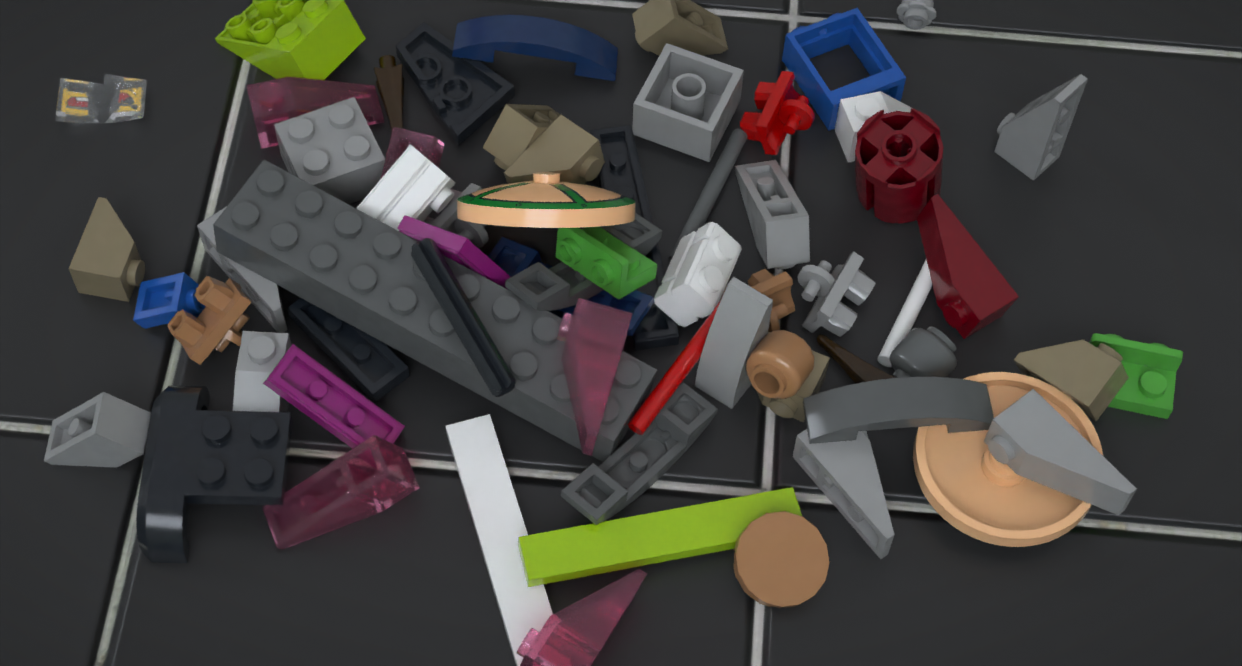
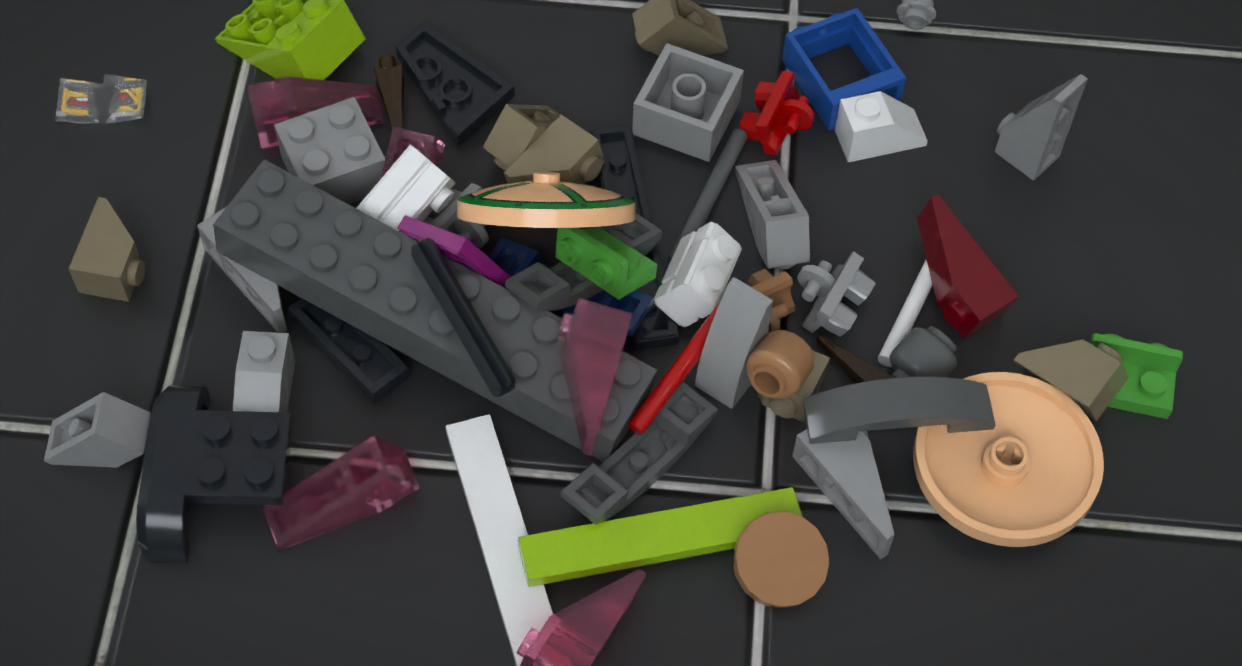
(164, 297): blue bracket -> none
(216, 324): medium nougat hips -> none
(330, 400): magenta tile -> none
(539, 38): dark blue slope -> none
(898, 164): dark red cylinder -> none
(1053, 453): light grey slope -> none

